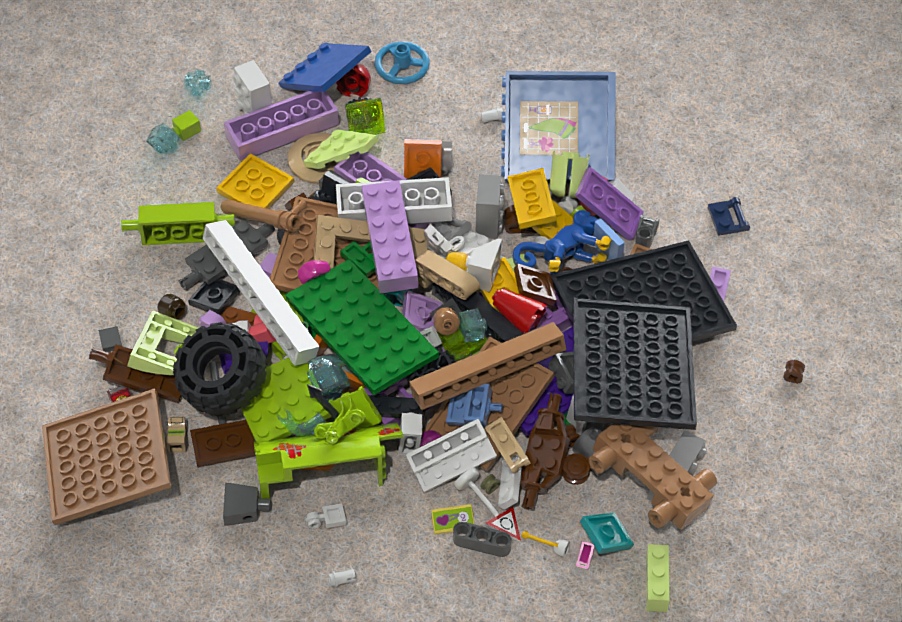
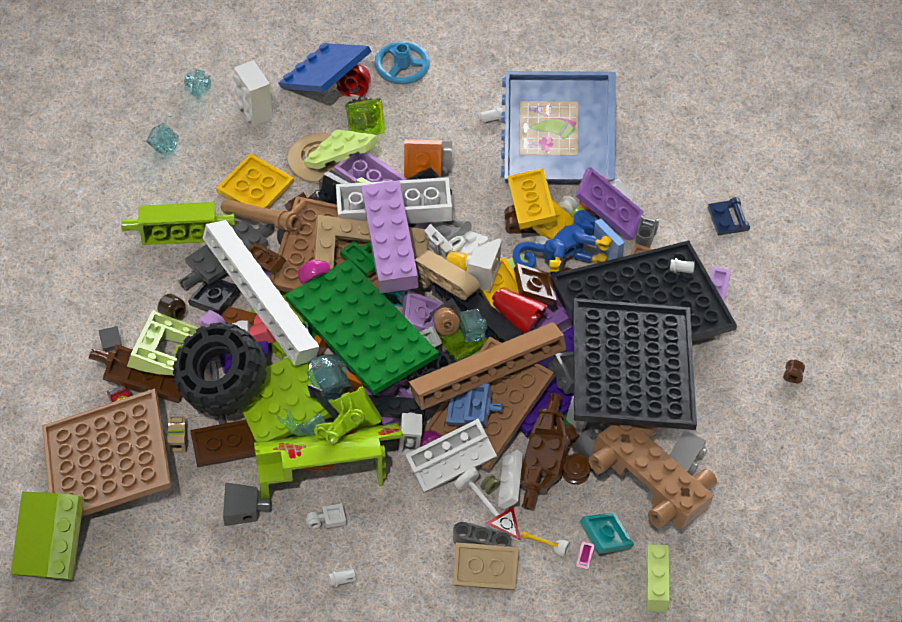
(47, 535): none -> lime slope
(186, 125): lime brick -> none
(267, 258): none -> reddish brown plate
(281, 123): lavender brick -> none
(445, 518): slope -> none
(485, 565): none -> tan plate
(489, 206): light grey brick -> none
(507, 444): tan plate -> none
(559, 172): yellowish green cylinder -> none
(681, 266): none -> white pin

